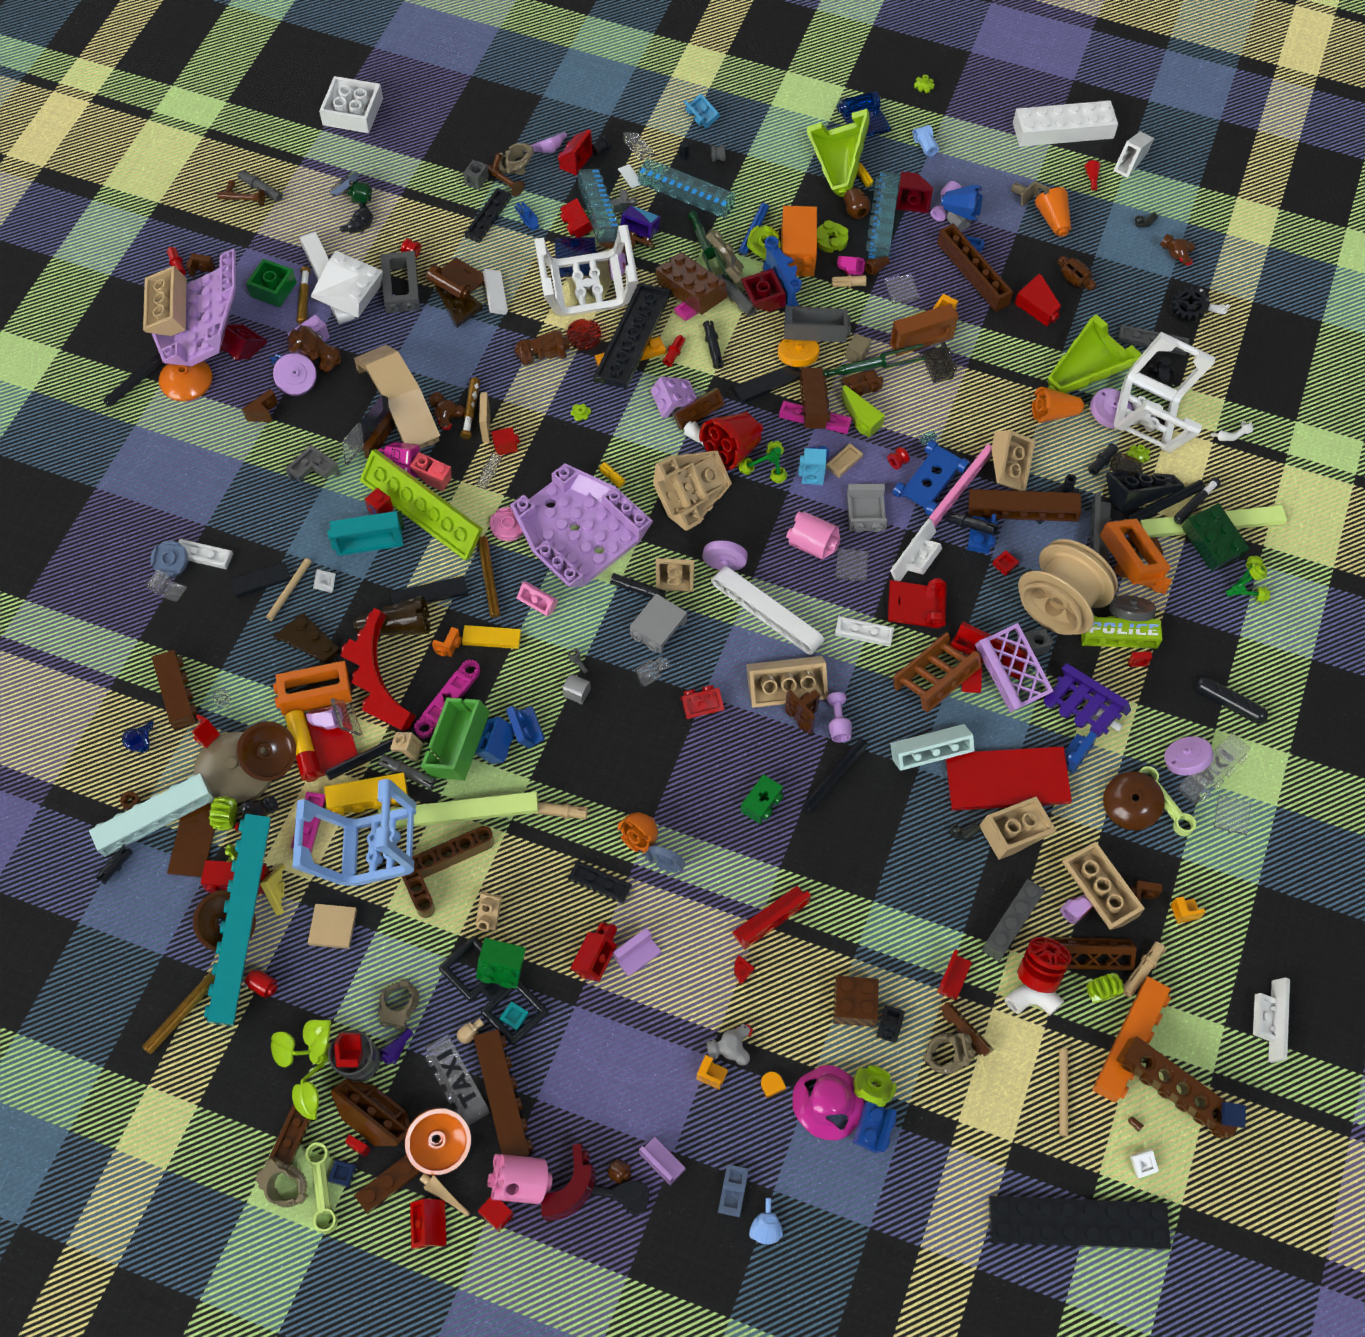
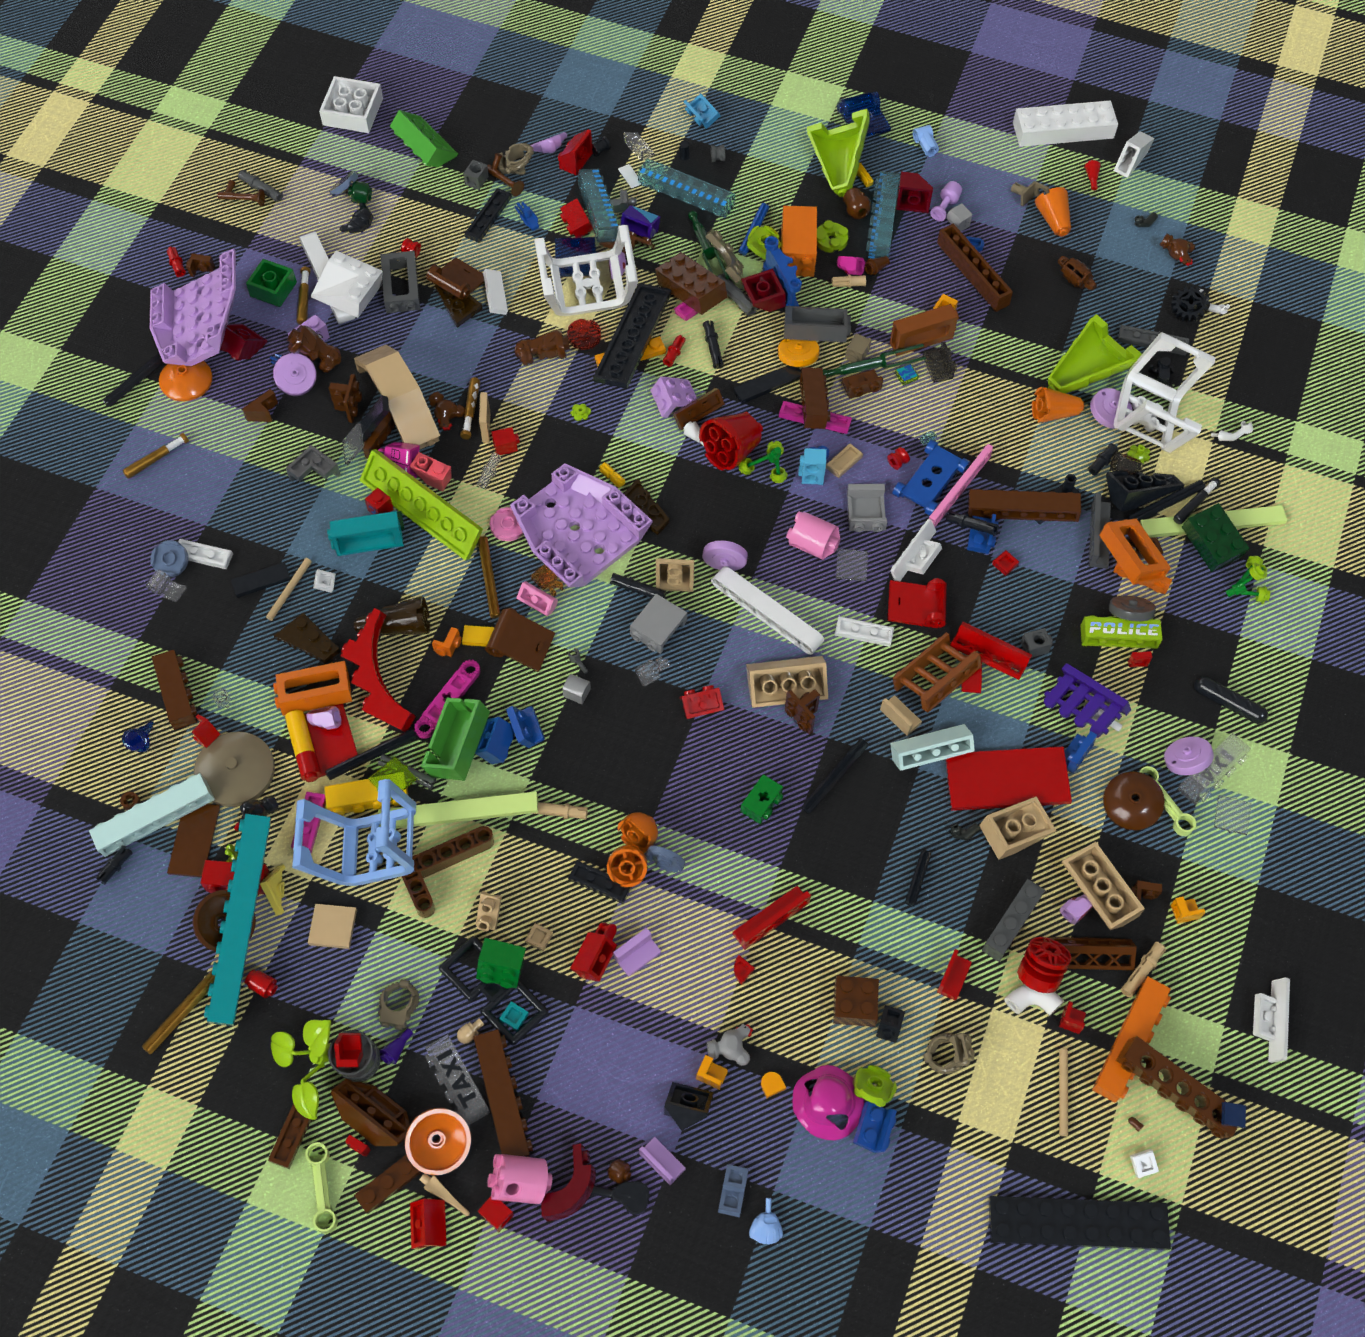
(151, 458): none -> pearl gold piece
(165, 302): tan slope -> none
(223, 813): lime gear -> none
(267, 1176): dark tan piece -> none
(278, 755): reddish brown dish -> none
(342, 1173): dark blue tile -> none
(346, 397): none -> reddish brown bracket
(346, 717): clear piece -> none
(395, 772): none -> clear neon green piece
(408, 744): tan bracket -> none
(422, 139): none -> bright green slope
(433, 591): black tile -> none
(519, 638): none -> reddish brown door
(539, 937): none -> tan tile
(546, 578): none -> clear orange plate
(627, 866): none -> orange cylinder
(645, 503): none -> dark brown wing
(687, 1104): none -> black slope
(690, 485): tan wedge -> none
(840, 727): lavender piece -> none
(864, 415): lime slope -> none
(900, 715): none -> tan panel
(902, 289): clear piece -> none
(906, 374): none -> tile
(918, 878): none -> black axle
(924, 84): lime plant -> none
(951, 1015): reddish brown plate -> none
(964, 202): blue cone -> none
(999, 674): lavender fence -> none
(1012, 458): tan slope -> none
(1039, 301): red slope -> none
(1067, 587): tan wheel -> none
(1072, 1019): none -> red panel
(1105, 987): lime gear -> none

